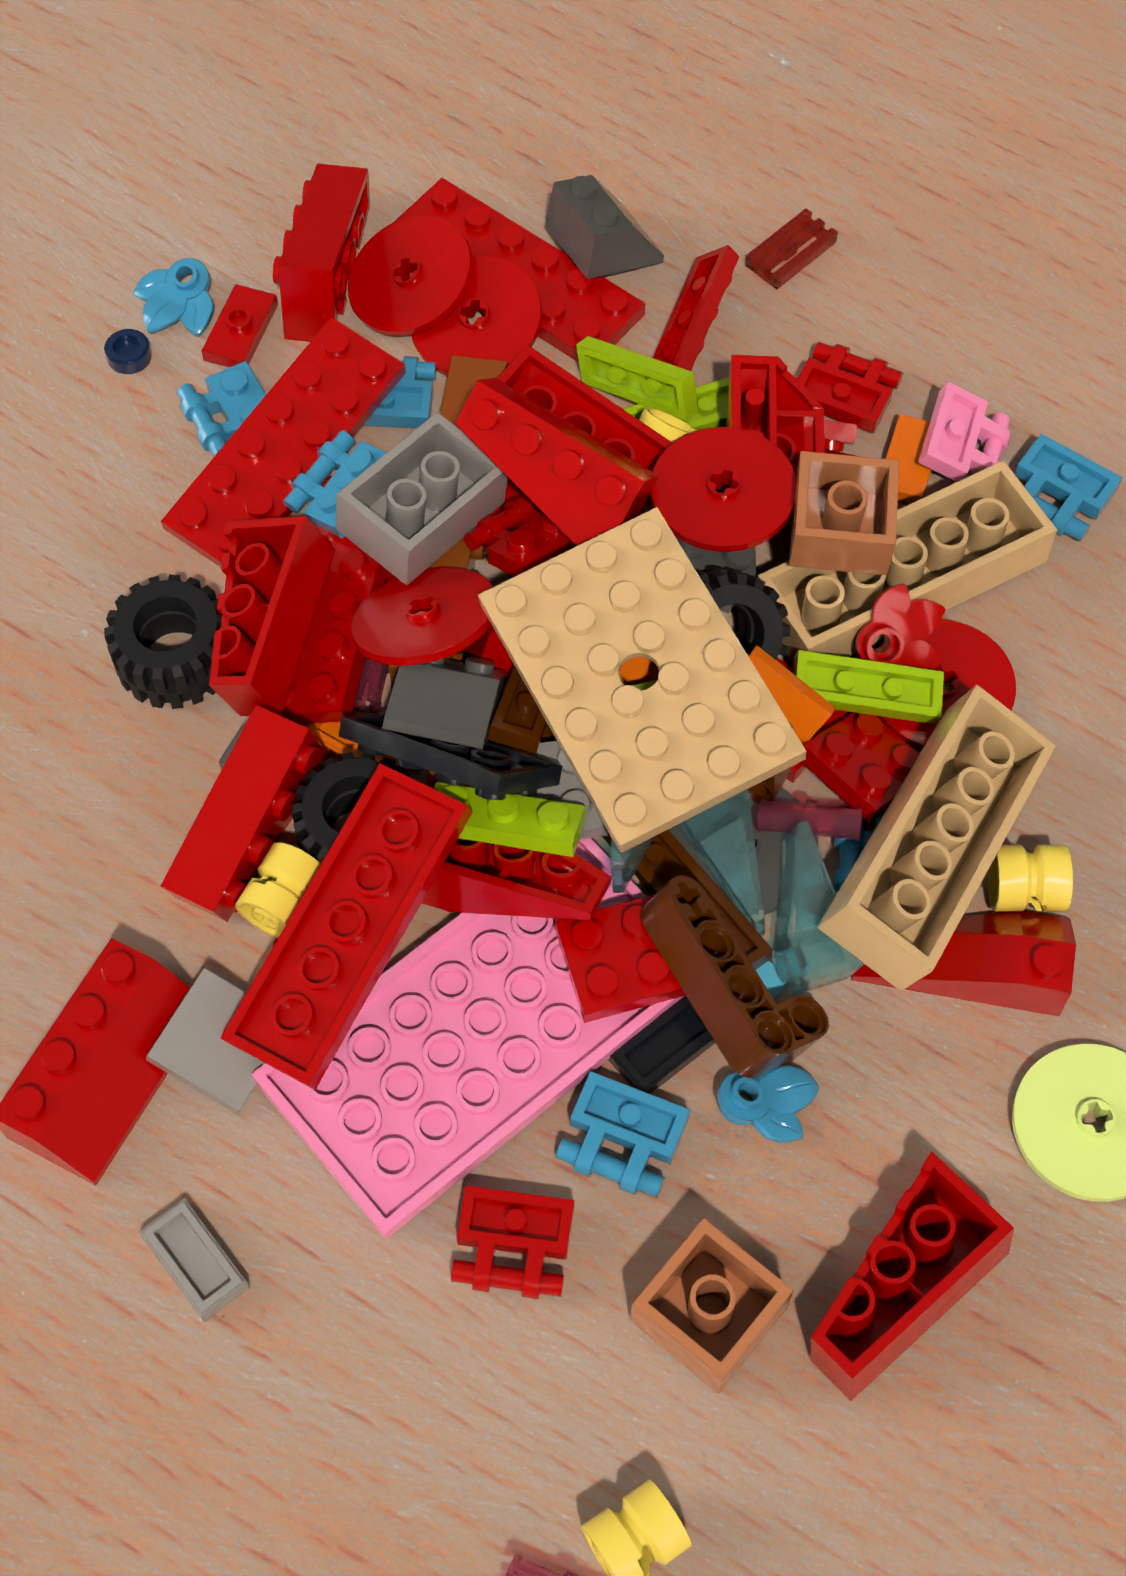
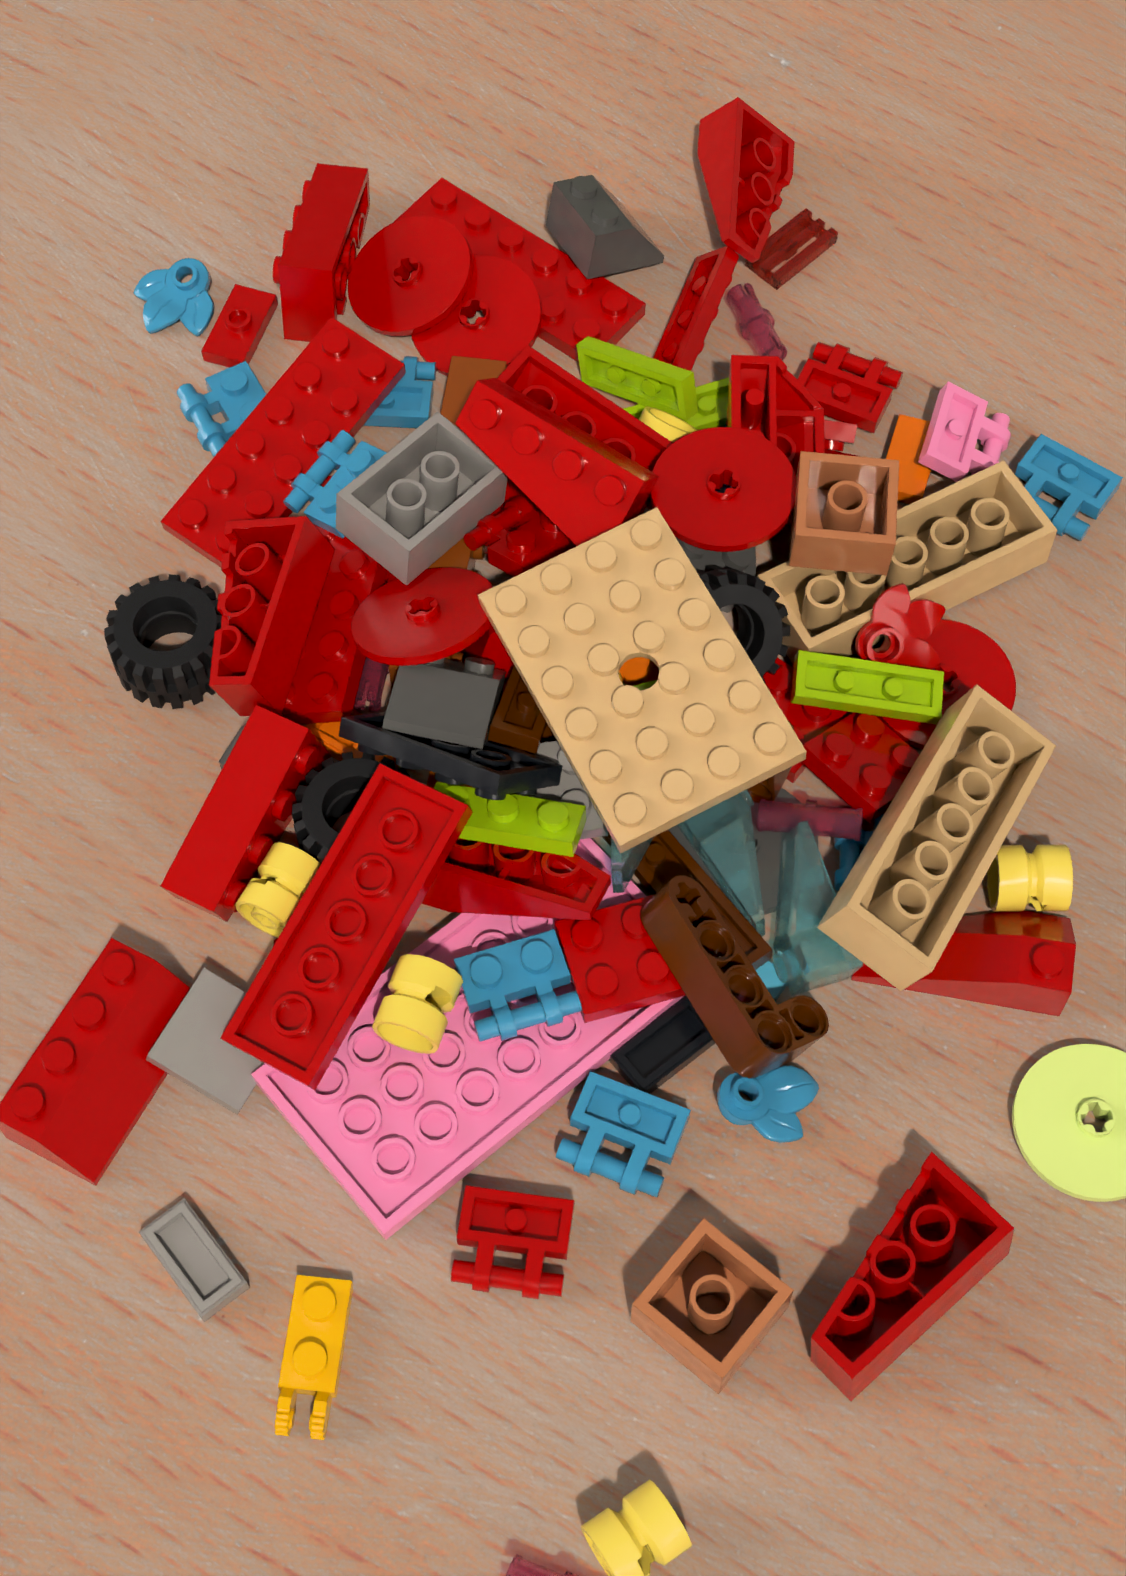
(128, 351): dark blue tile -> none
(313, 1350): none -> yellow hinge
(415, 1011): none -> light yellow wheel
(512, 973): none -> dark azure plate
(744, 172): none -> red wedge
(755, 322): none -> clear pink pin
(798, 702): orange tile -> none

